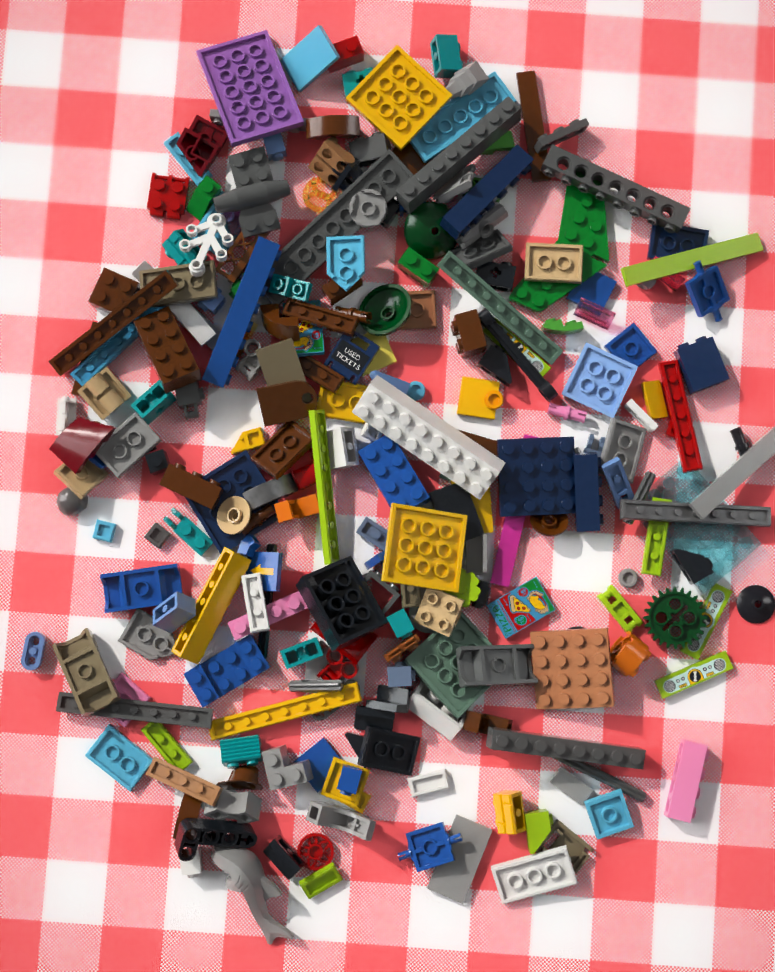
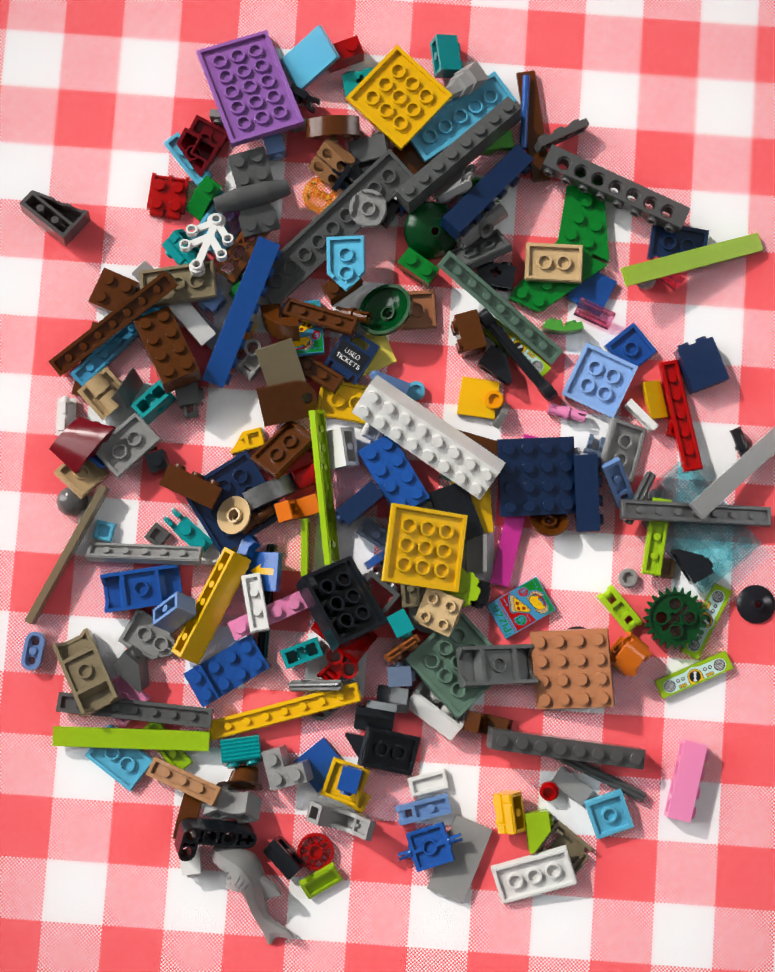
(55, 217): none -> dark grey wedge
(67, 555): none -> dark tan tile
(128, 389): none -> dark grey slope
(131, 738): none -> lime tile
(133, 668): none -> dark grey slope
(144, 553): none -> light grey tile
(290, 287): teal slope -> none
(304, 98): none -> black plate
(305, 529): none -> lime tile
(359, 504): none -> dark blue brick
(424, 809): none -> medium blue plate
(504, 409): none -> light grey tile
(524, 111): none -> blue bar
(549, 791): none -> red plate
(667, 568): none -> medium nougat tile
(707, 291): blue plate -> none

